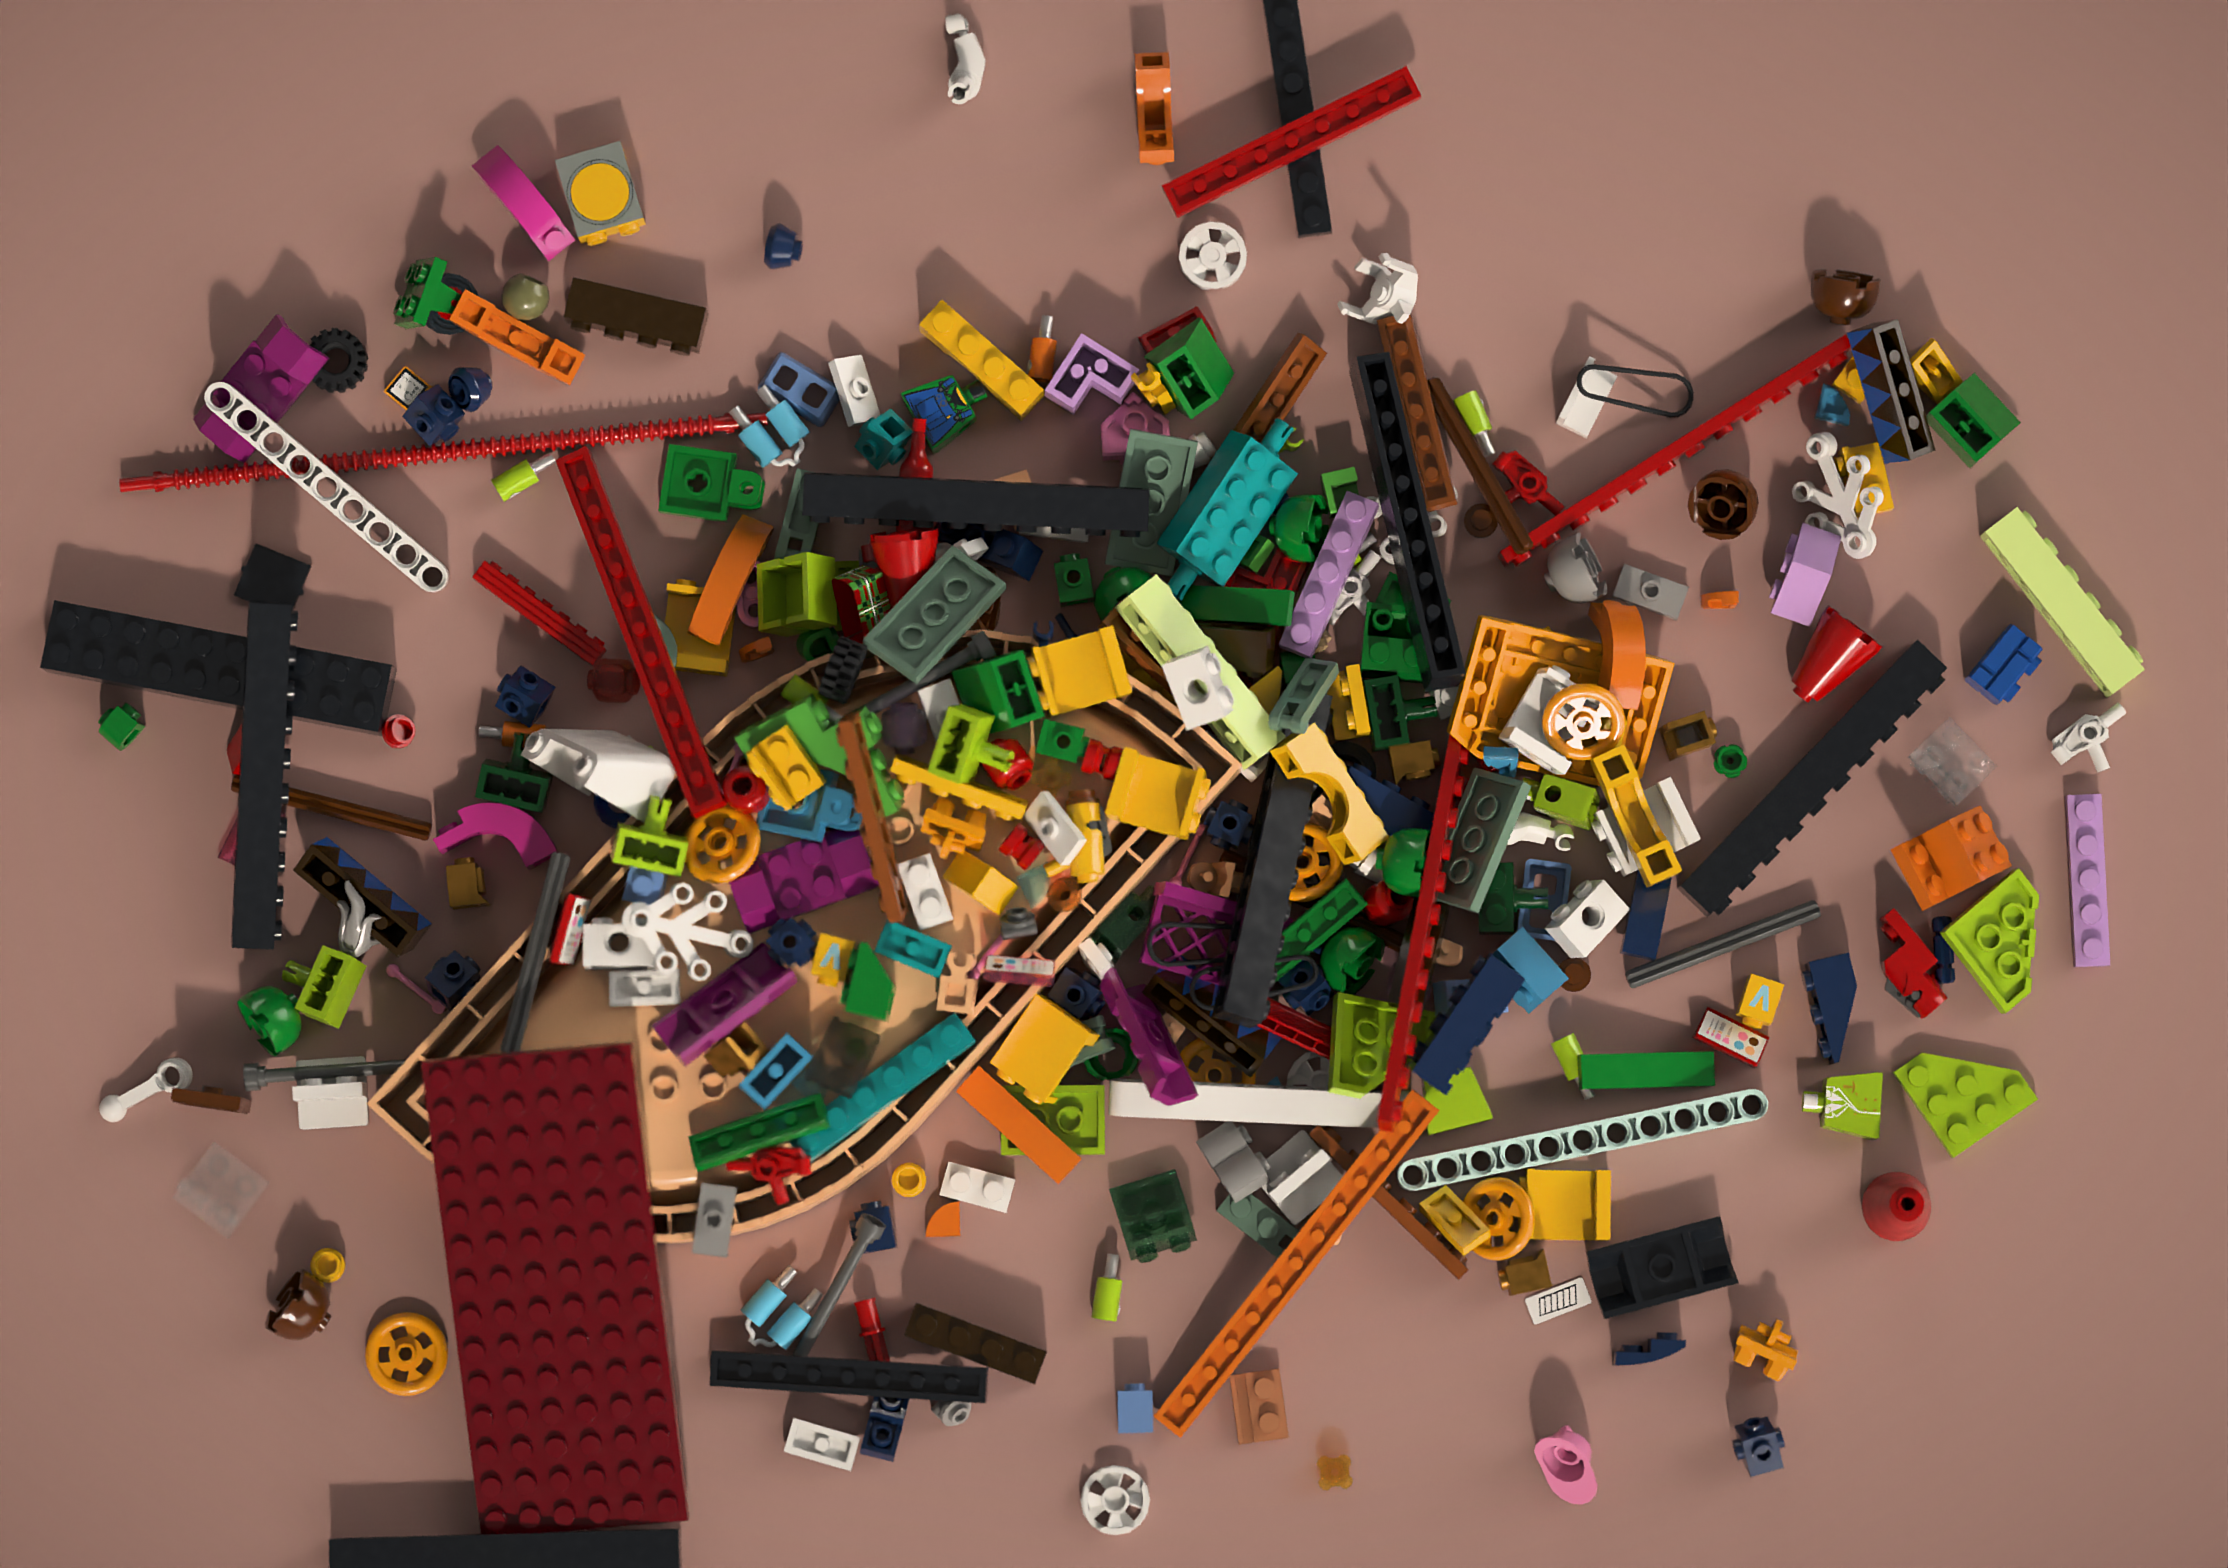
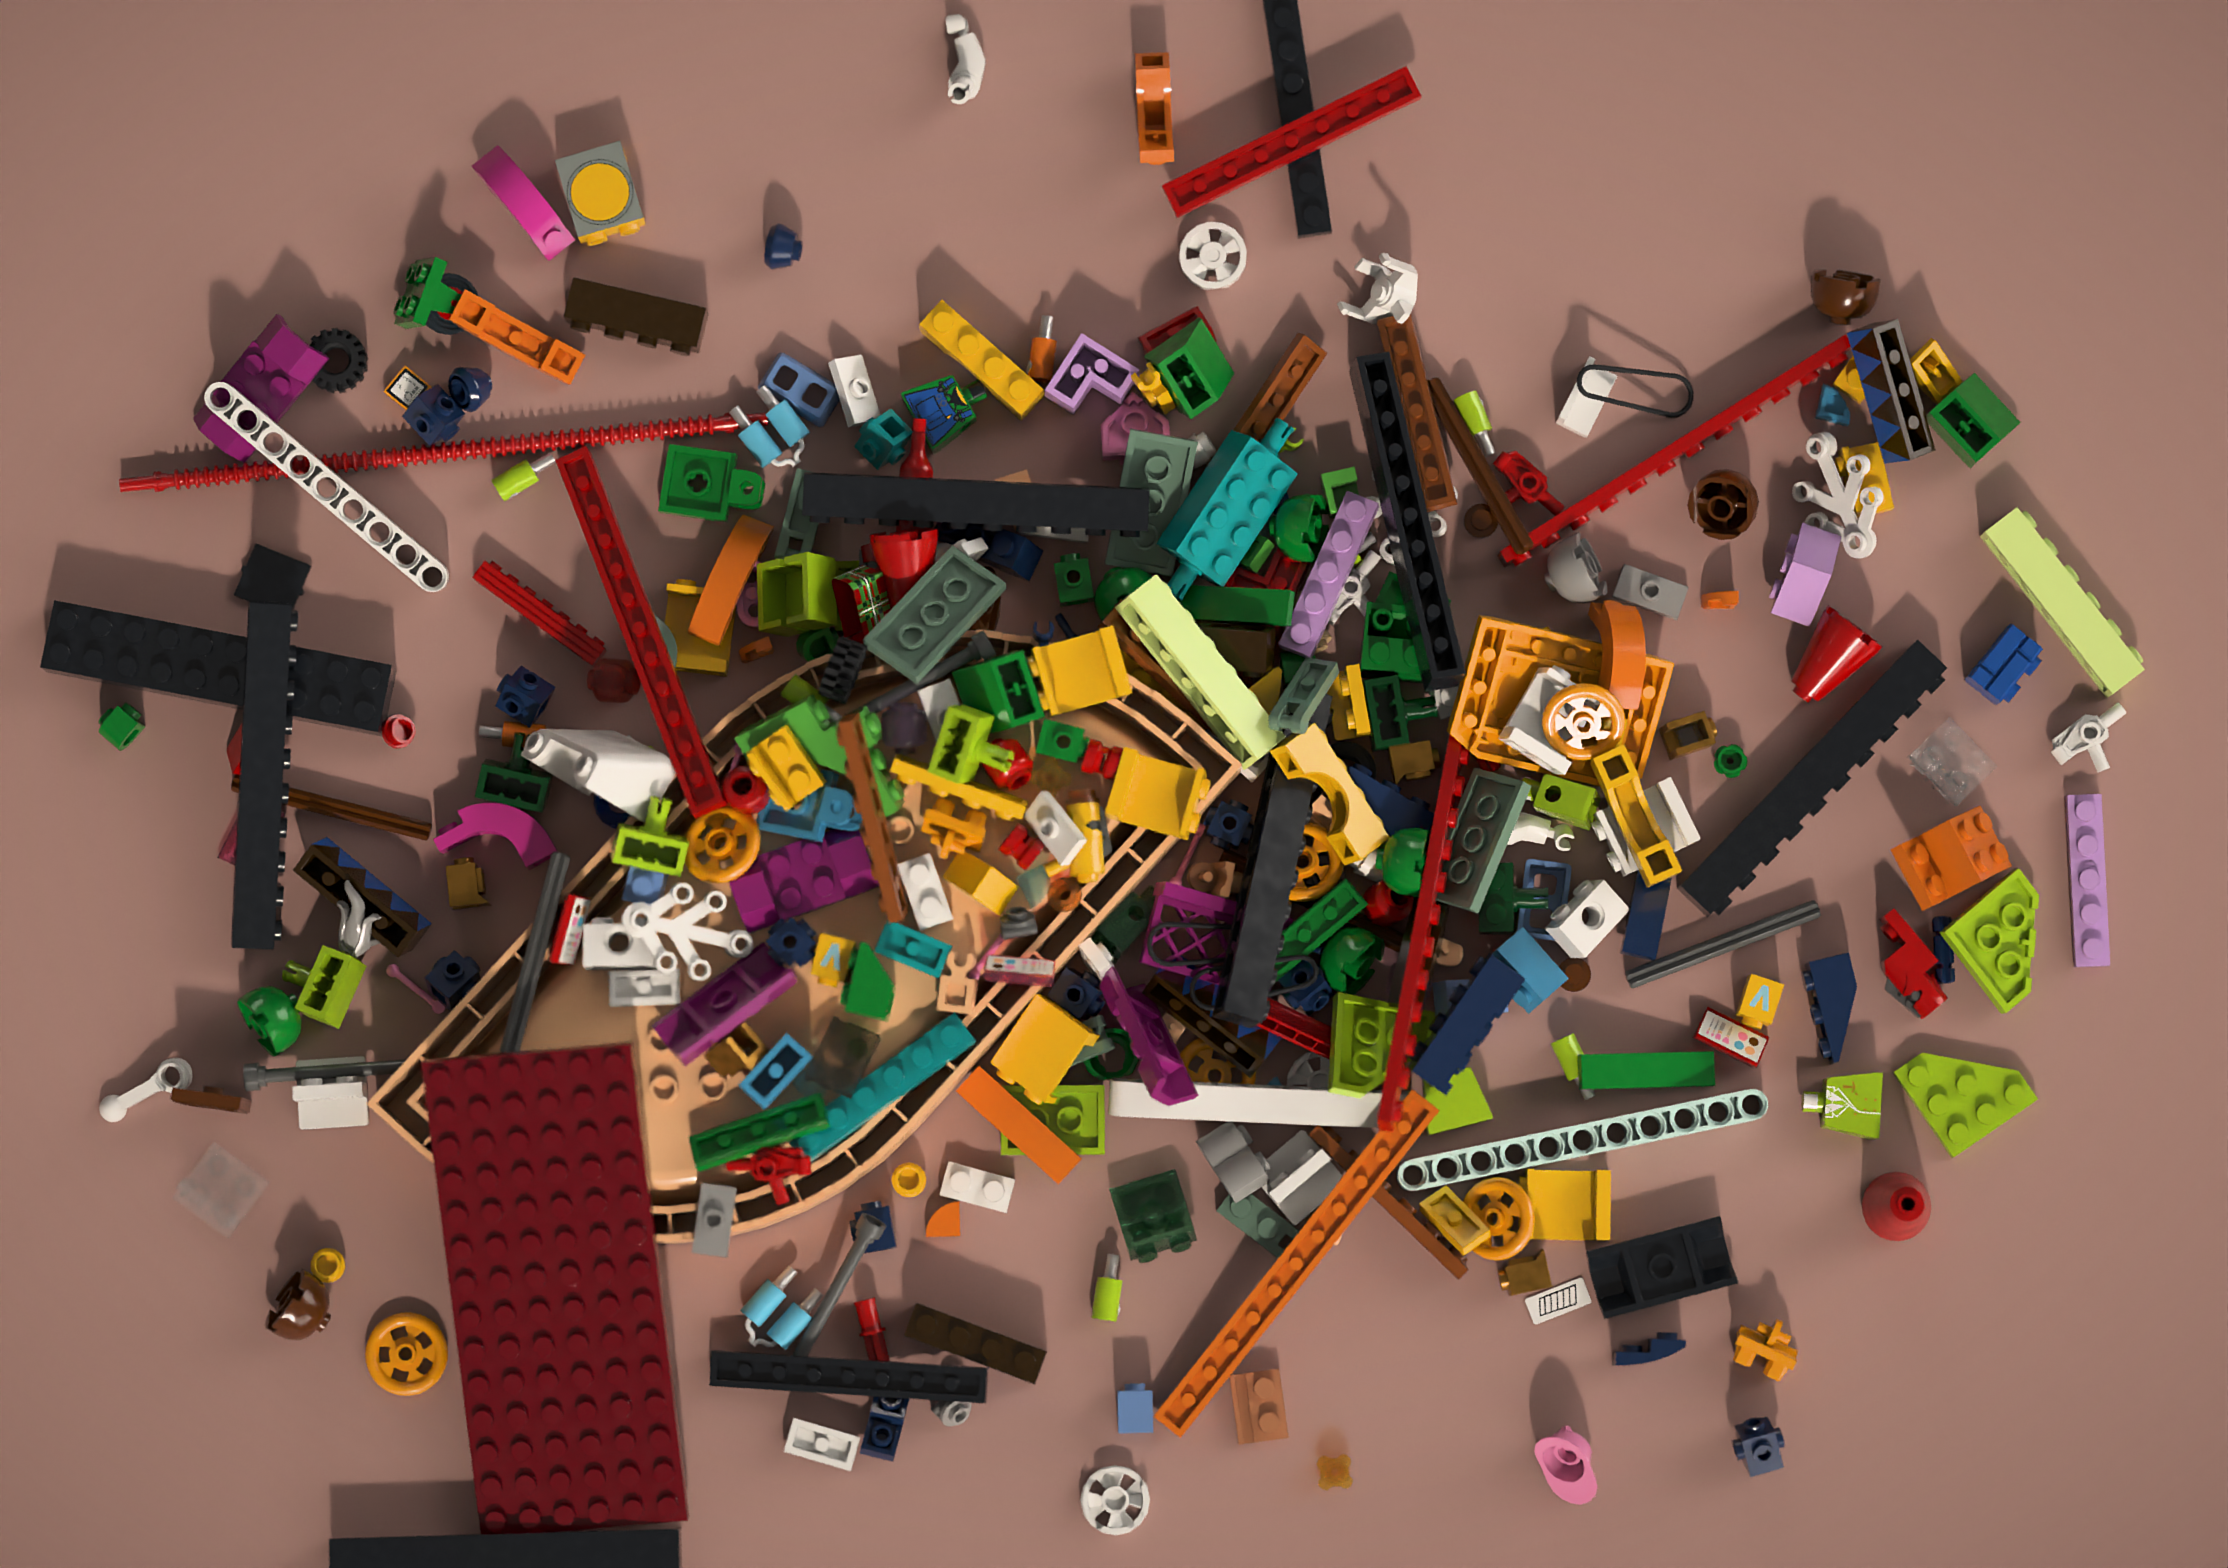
(525, 297): olive piece -> none
(1196, 707): white brick -> none
(1503, 759): dark azure tile -> none

